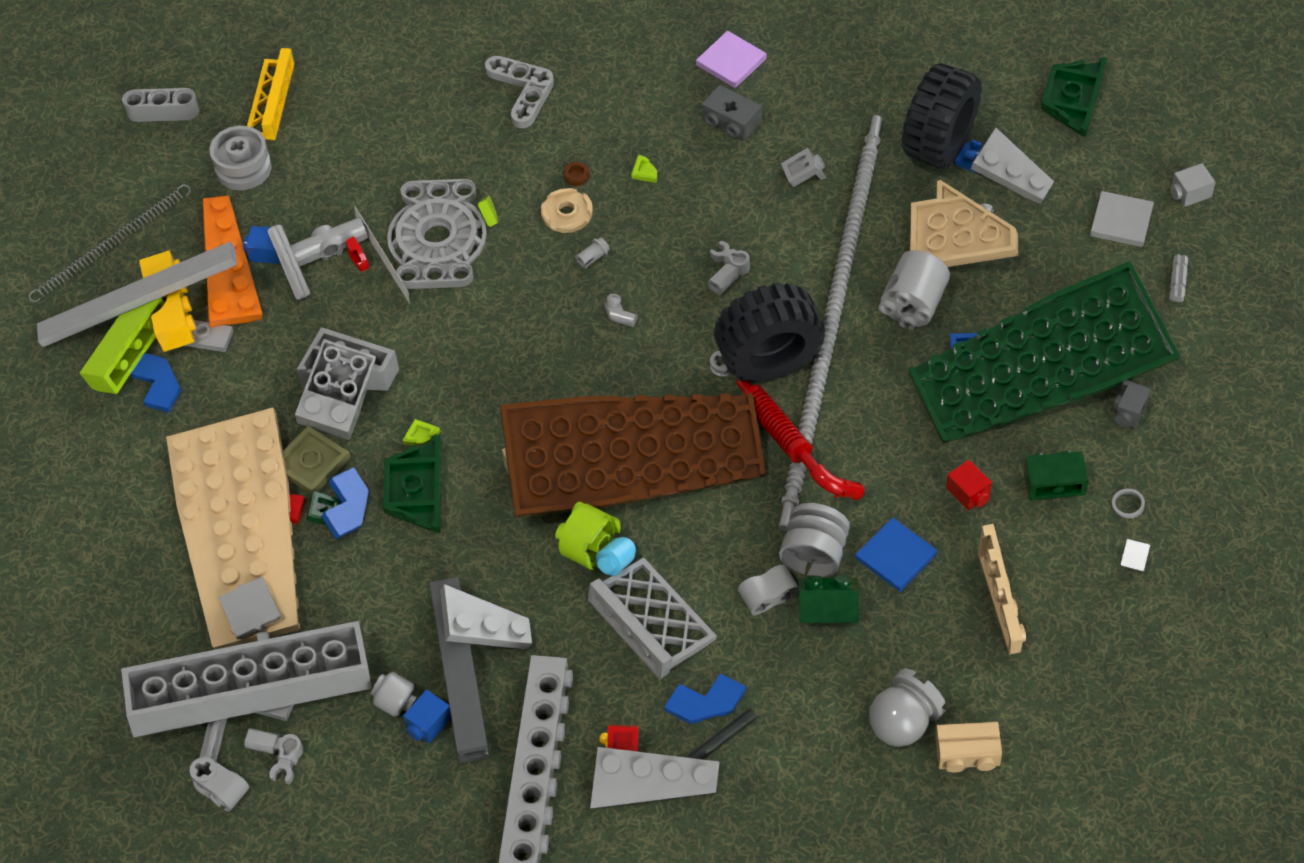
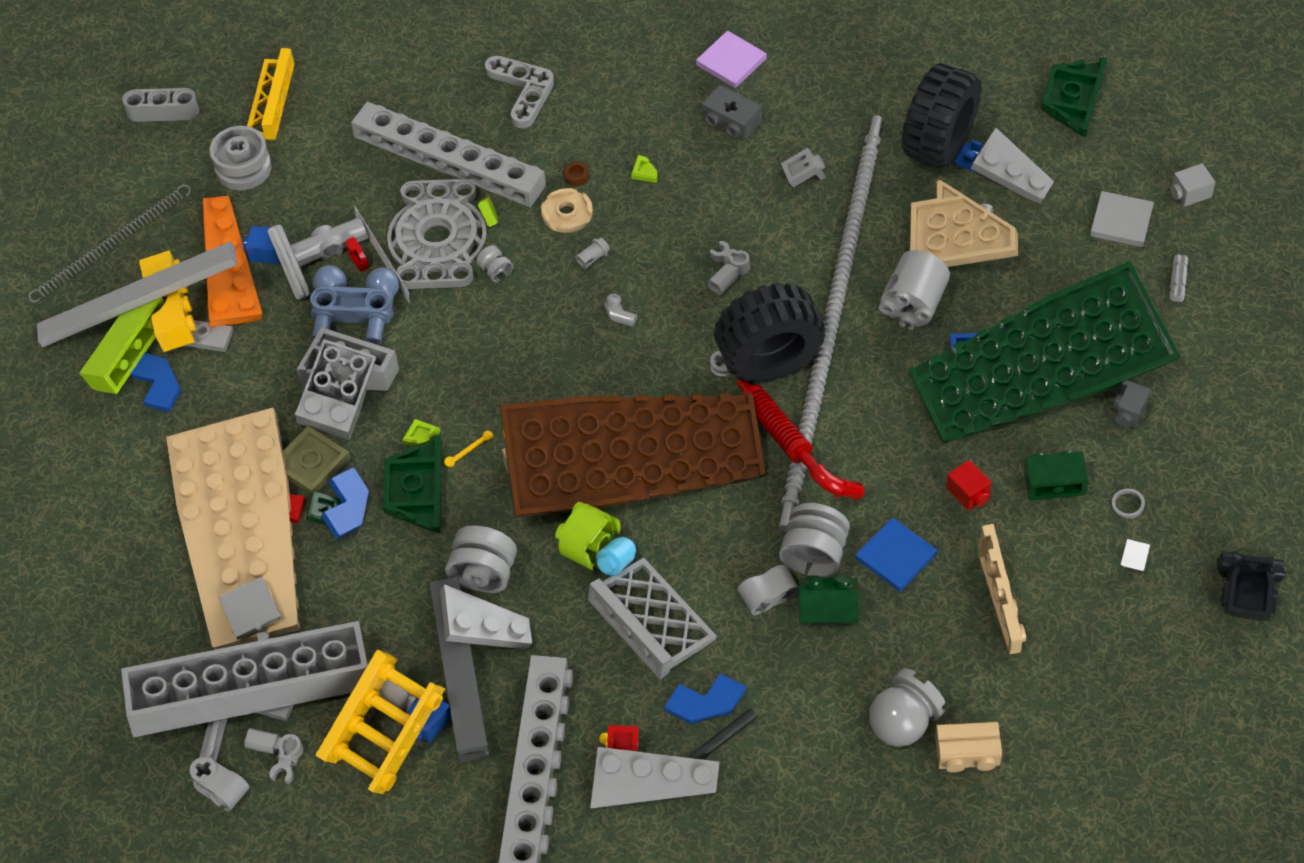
(351, 721): none -> yellow fence
(352, 303): none -> sand blue piece
(449, 154): none -> light grey brick
(450, 461): none -> yellow hinge
(481, 559): none -> light grey wheel
(491, 260): none -> light grey wheel
(1250, 584): none -> black piece

